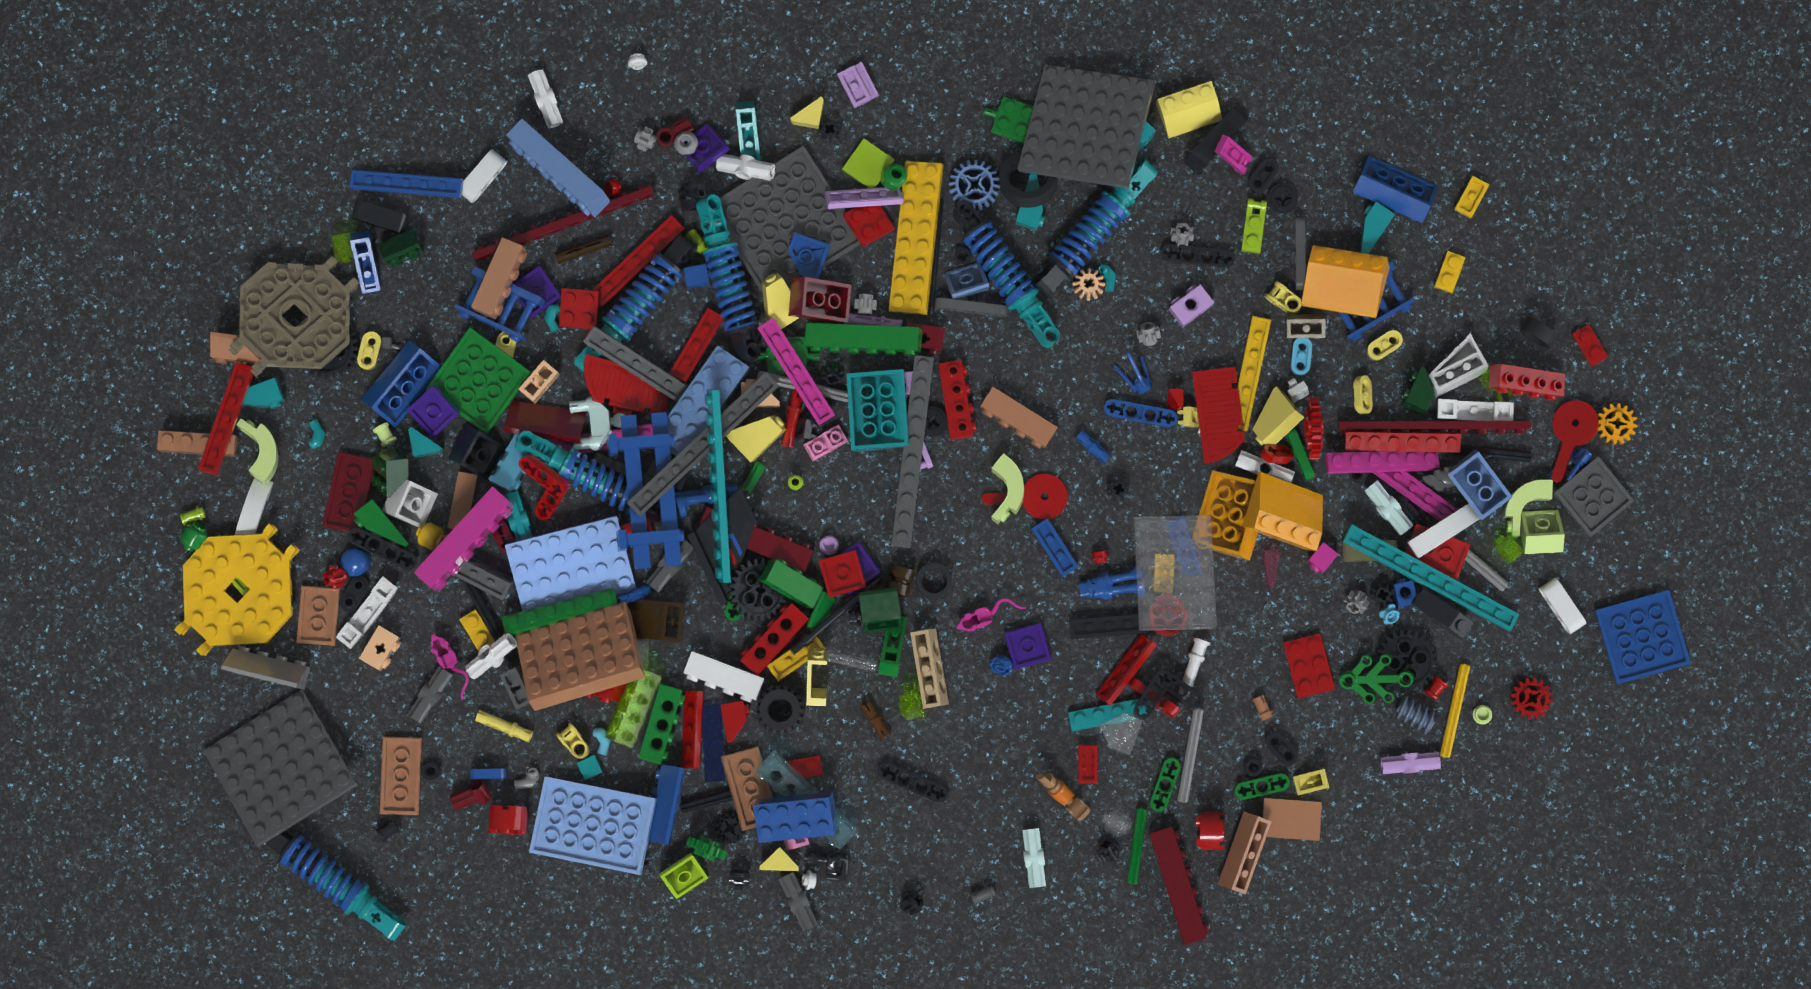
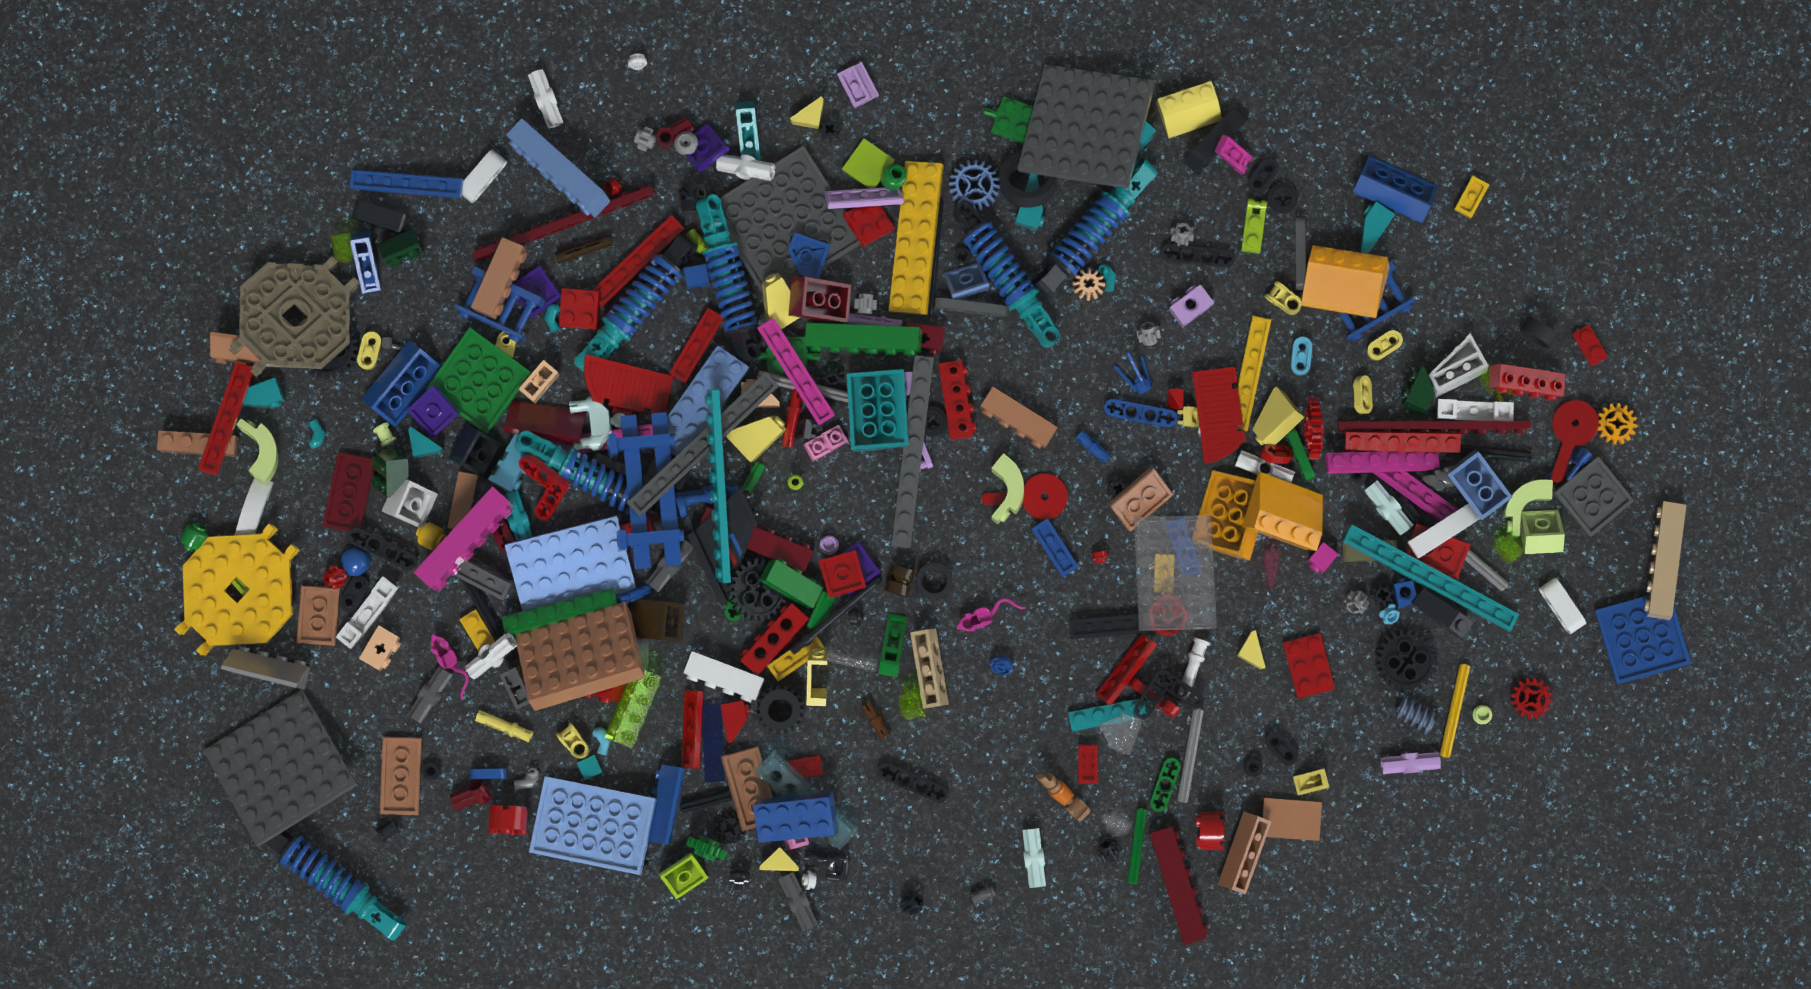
(193, 515): lime pin -> none
(375, 521): green slope -> none
(635, 363): dark grey plate -> none
(664, 694): green brick -> none
(881, 610): dark green slope -> none
(1027, 646): dark purple plate -> none
(1102, 585): blue piece -> none
(1140, 498): none -> nougat tile
(1247, 785): green beam -> none
(1251, 651): none -> light yellow slope
(1262, 707): nougat pin -> none
(1297, 391): white tile -> none
(1306, 326): dark tan brick -> none
(1374, 679): green plant -> none
(1435, 688): red bush -> none
(1449, 272): yellow plate -> none
(1666, 560): none -> tan brick

